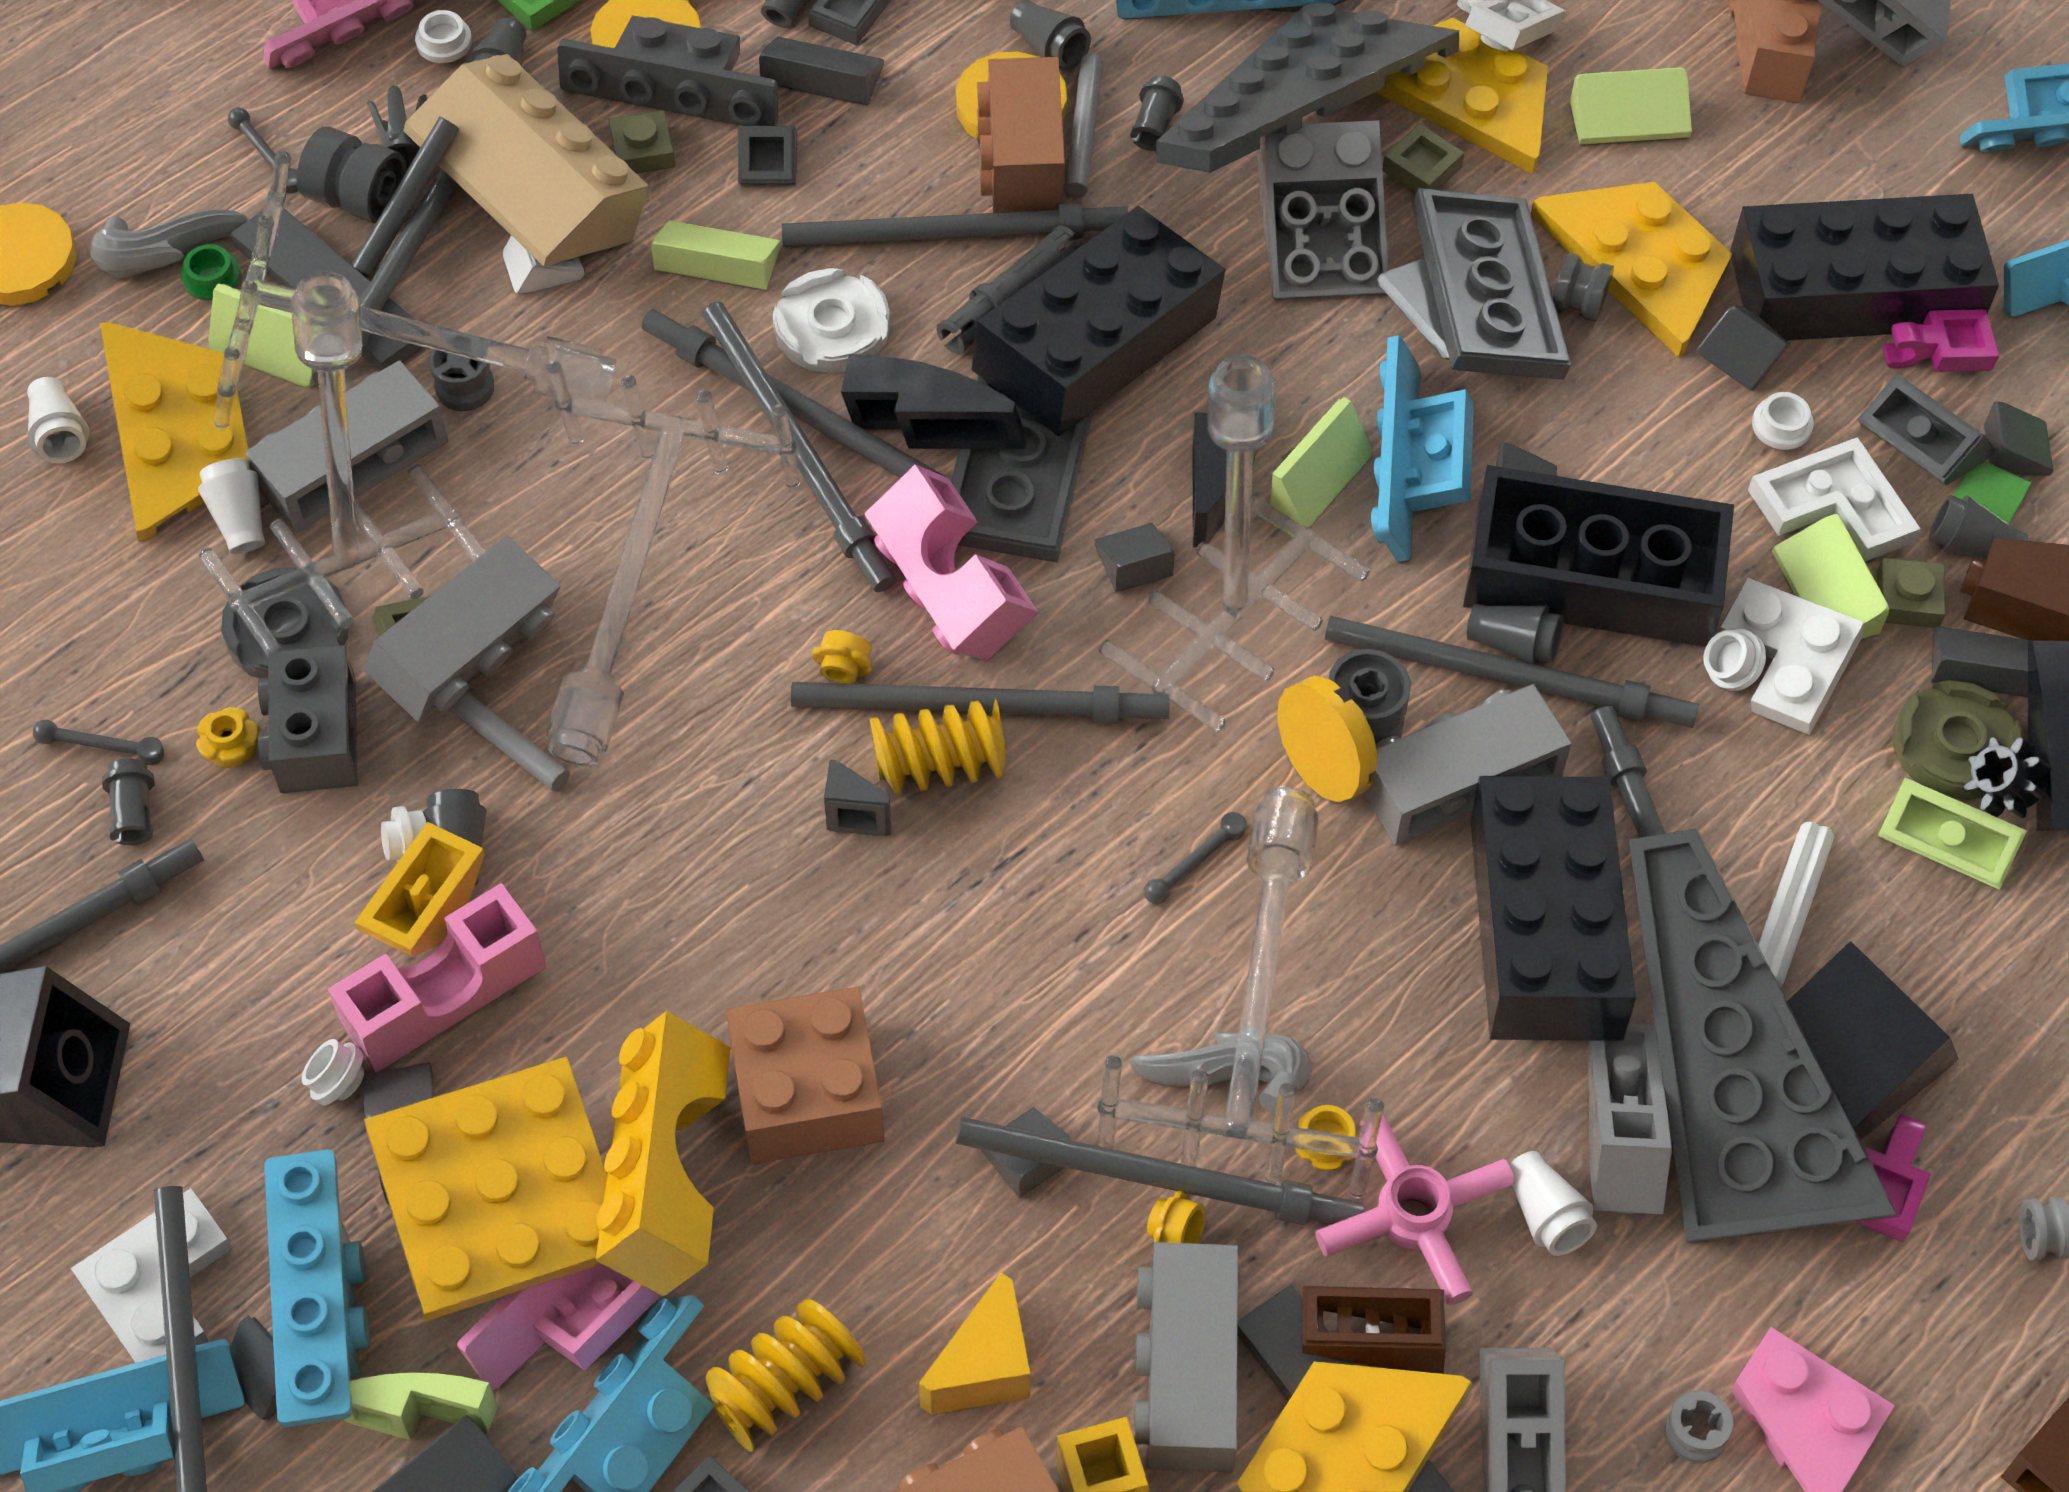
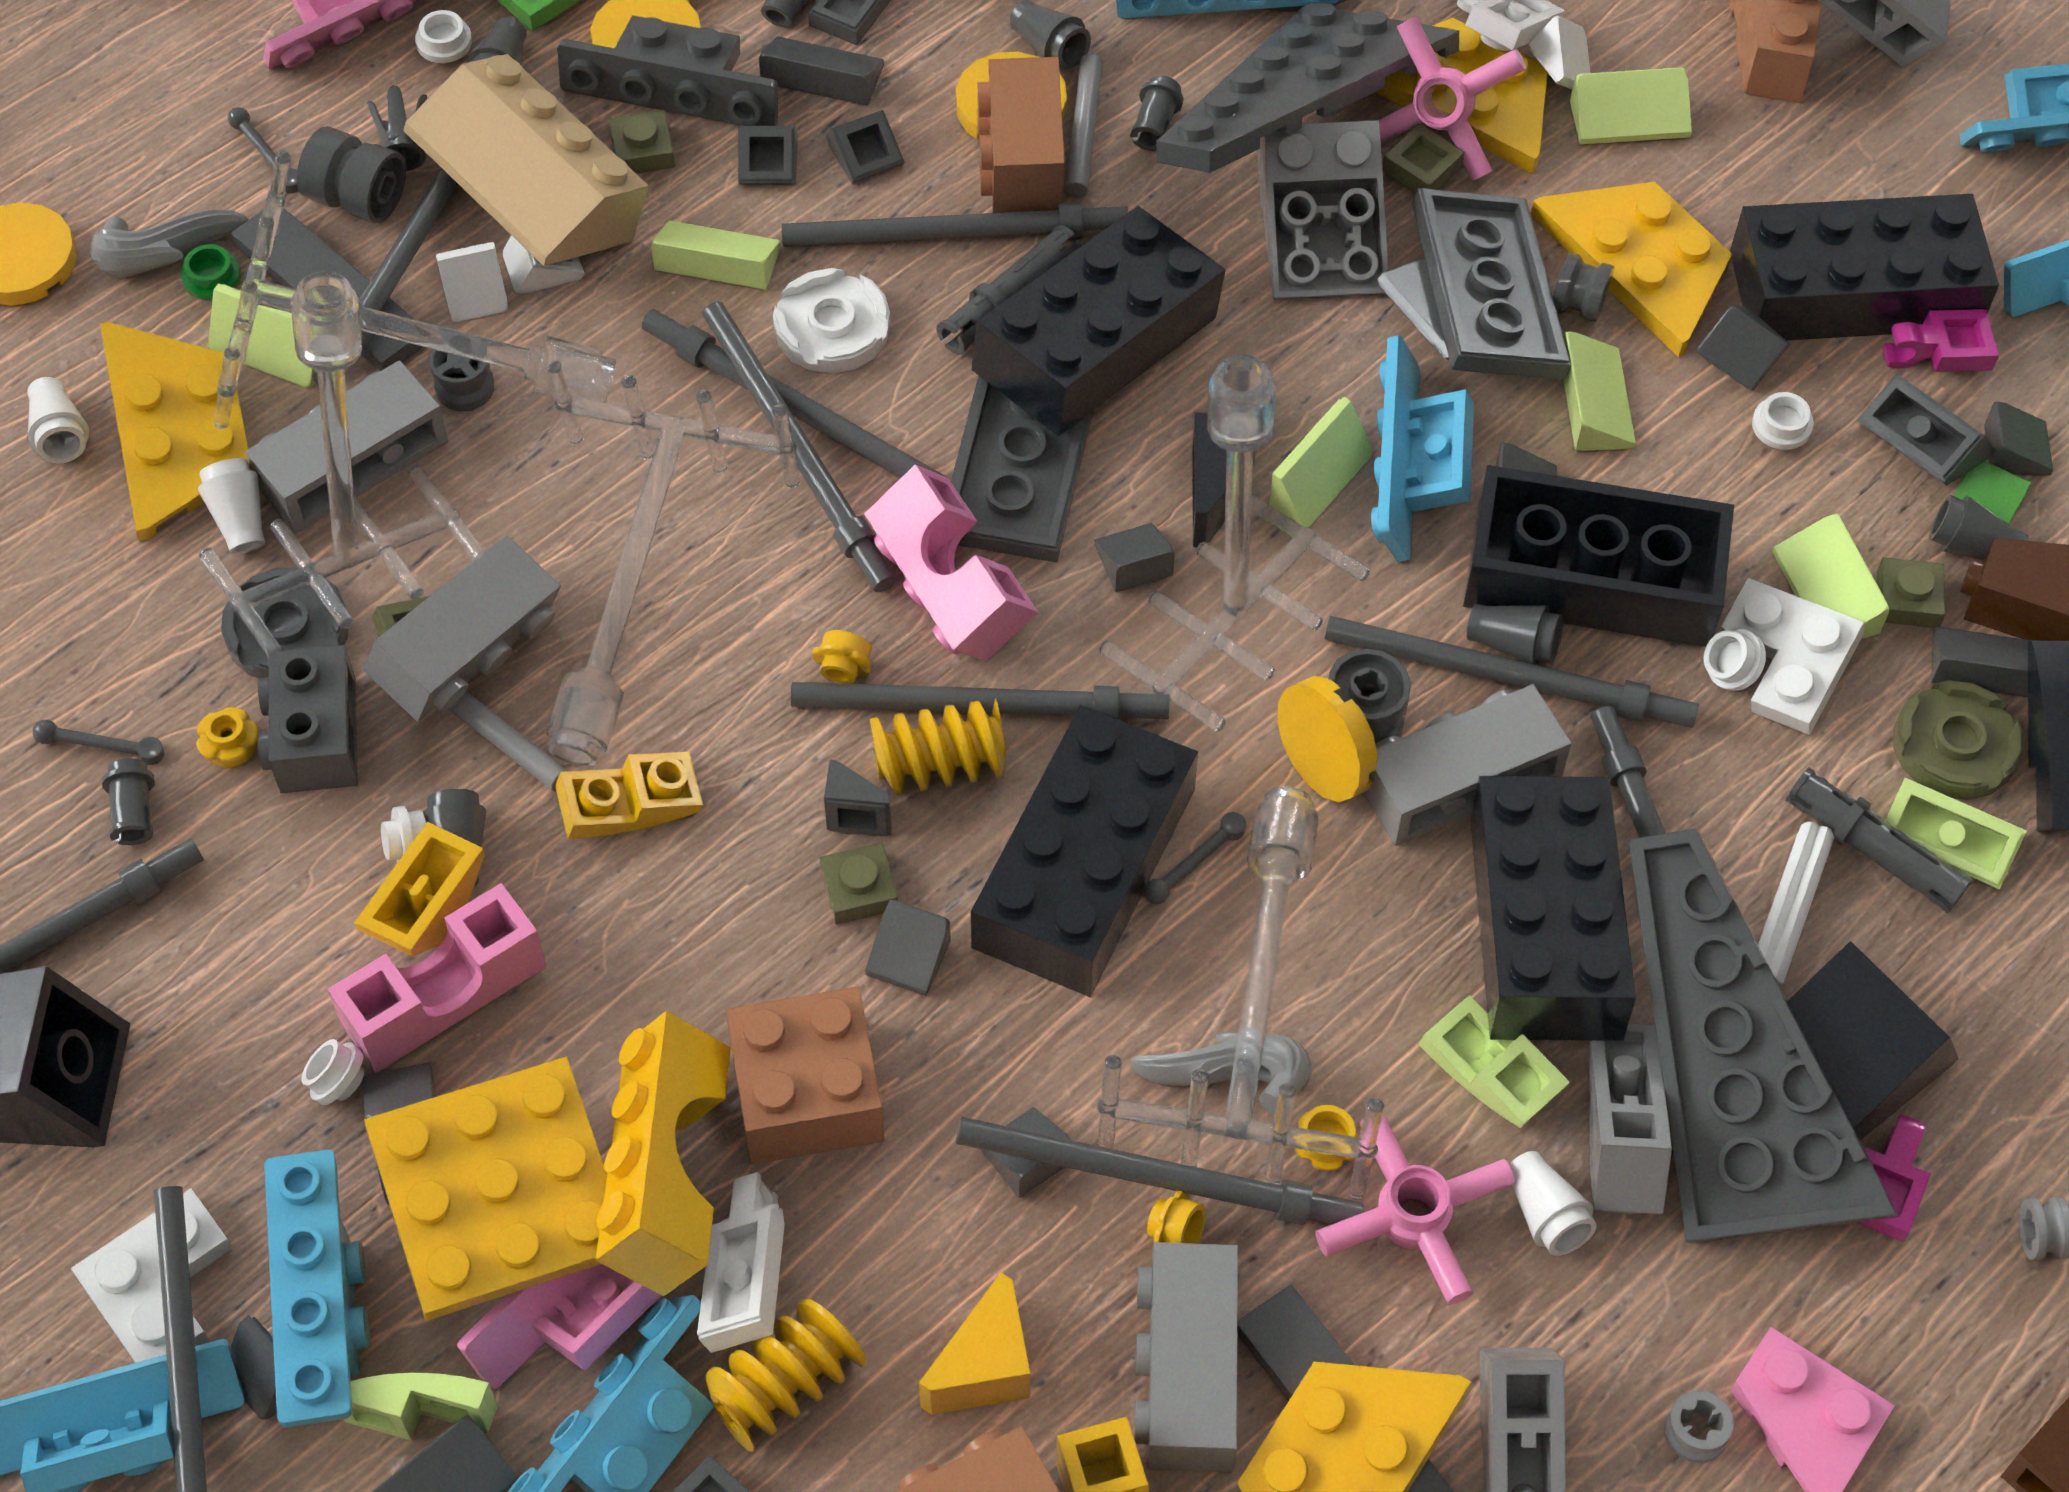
(405, 197): dark grey bar -> none
(472, 282): none -> white slope
(639, 796): none -> yellow slope
(742, 1268): none -> white hinge
(858, 882): none -> olive plate
(865, 146): none -> dark grey slope
(909, 947): none -> dark grey slope
(929, 405): black slope -> none
(1084, 850): none -> black brick
(1397, 1306): reddish brown slope -> none
(1465, 87): none -> bright pink bar
(1501, 1073): none -> yellowish green slope
(1562, 50): none -> white slope
(1597, 396): none -> yellowish green slope
(1841, 483): white plate -> none
(1869, 833): none -> dark grey pin
(2007, 777): black gear -> none

